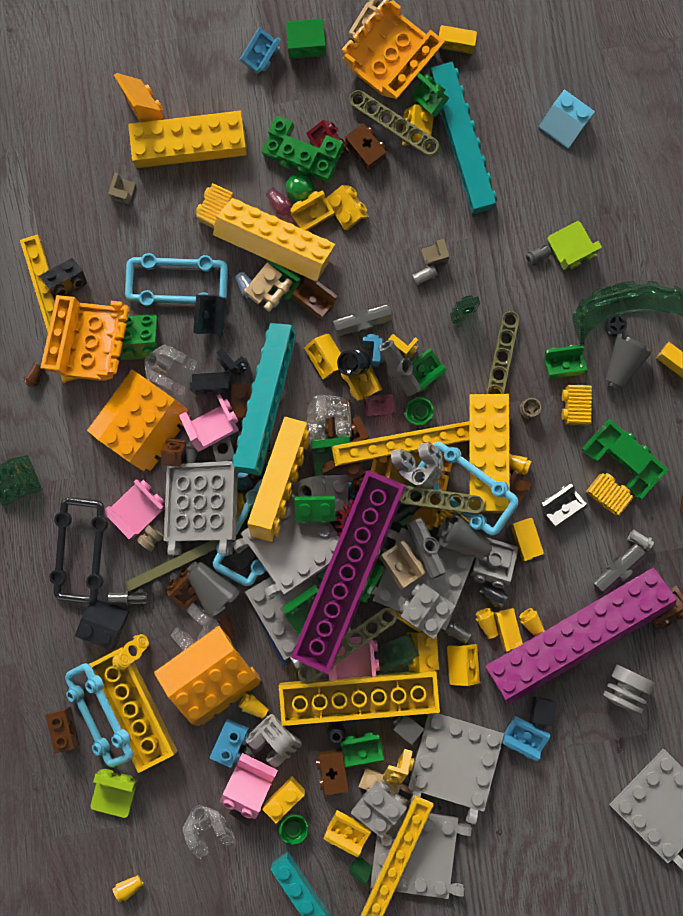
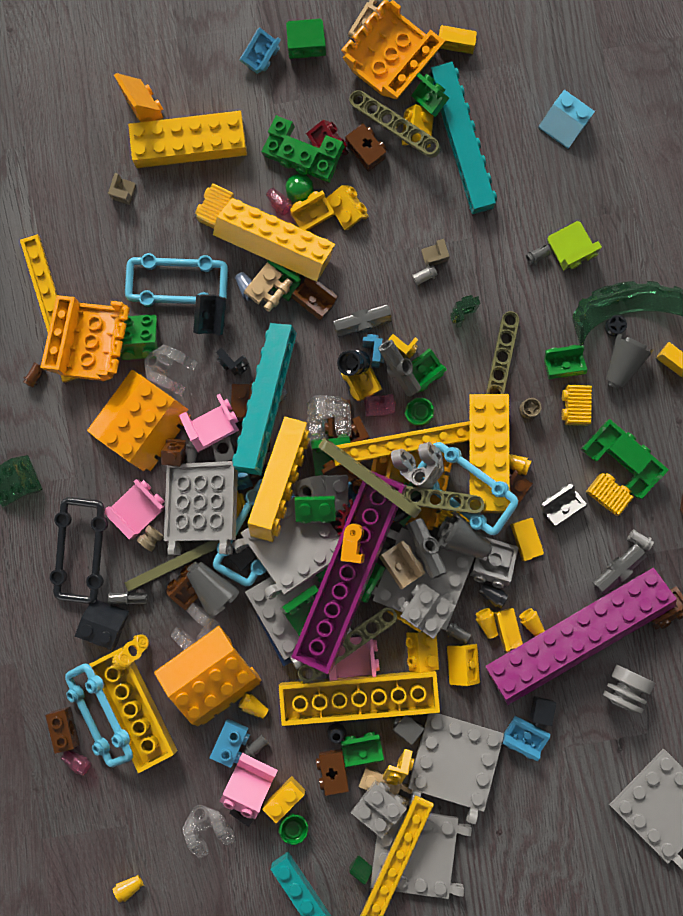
(64, 278): black bracket -> none
(77, 763): none -> clear pink cone
(113, 793): lime bracket -> none
(210, 382): black bracket -> none
(226, 625): reddish brown pin -> none
(277, 736): light grey piece -> none
(324, 355): yellow panel -> none
(347, 833): yellow bracket -> none
(351, 544): none -> light orange leg
(370, 478): none -> olive beam
(397, 652): clear green bracket -> none

